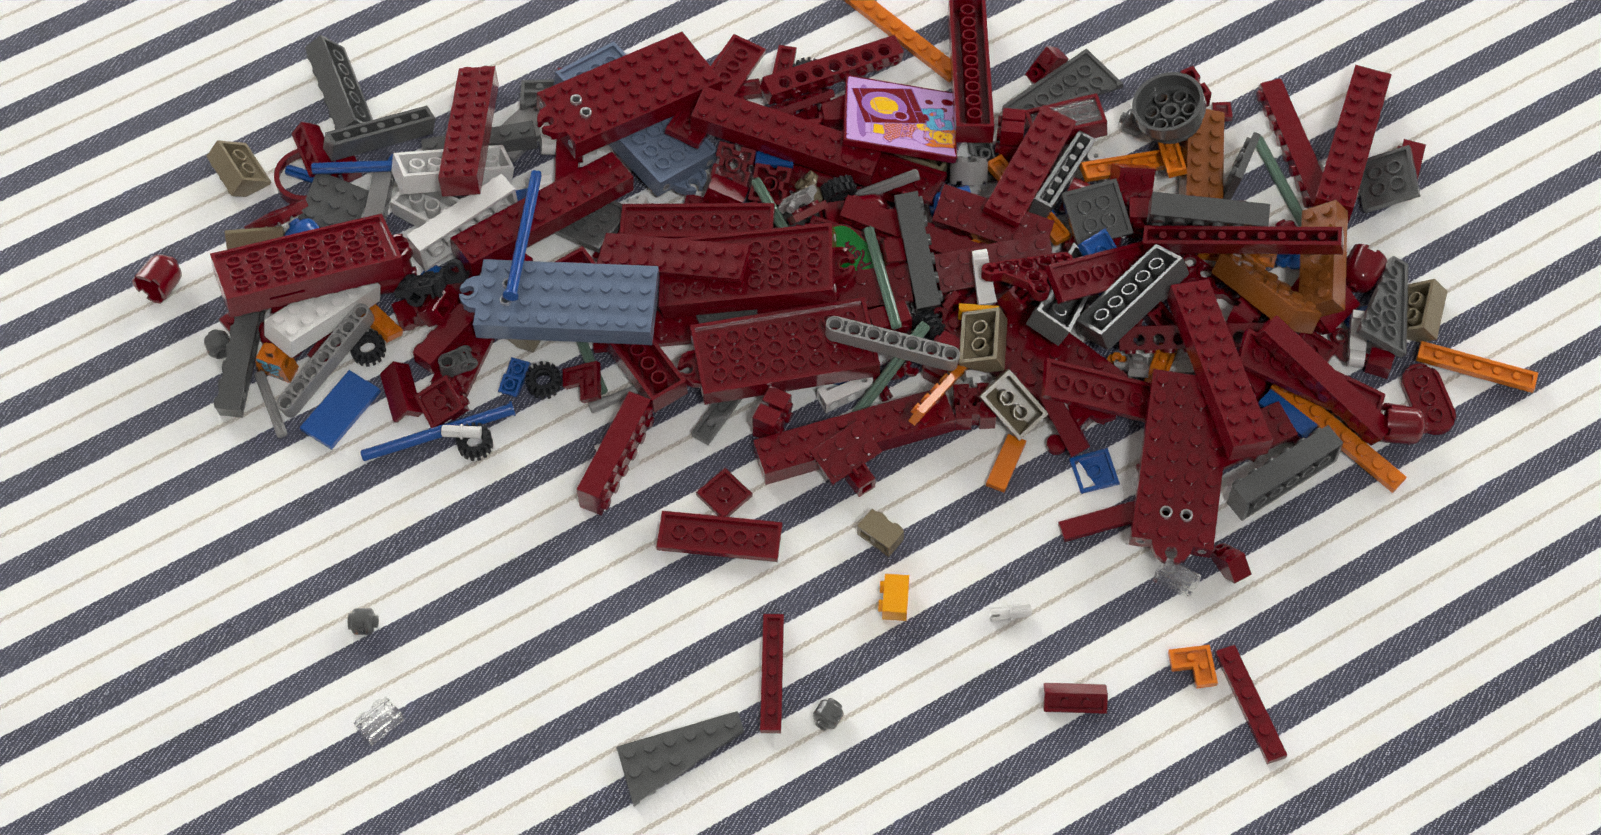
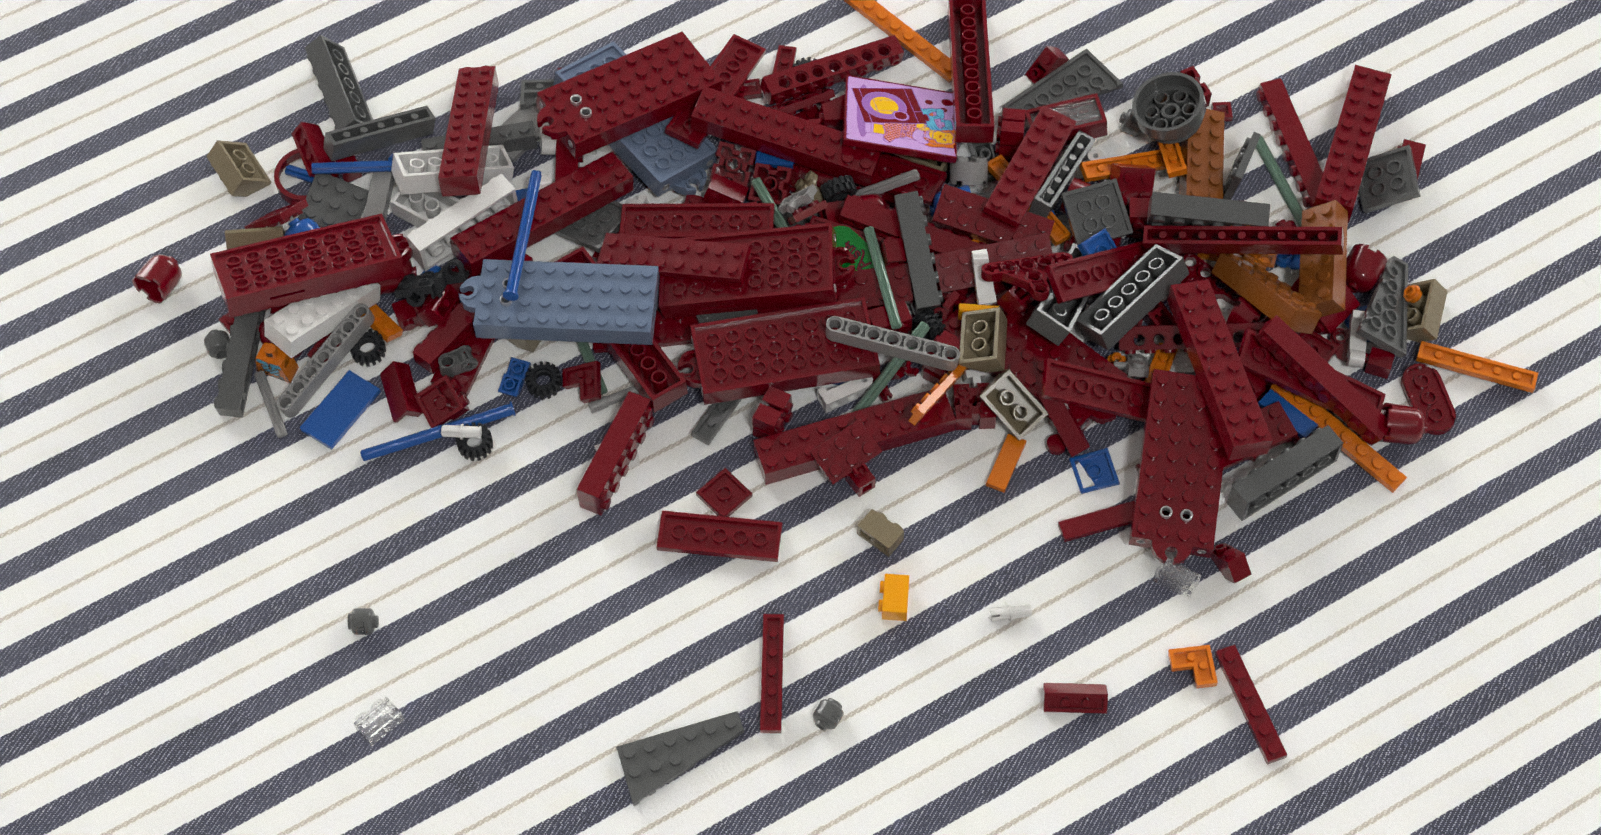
(1412, 293): none -> orange plate

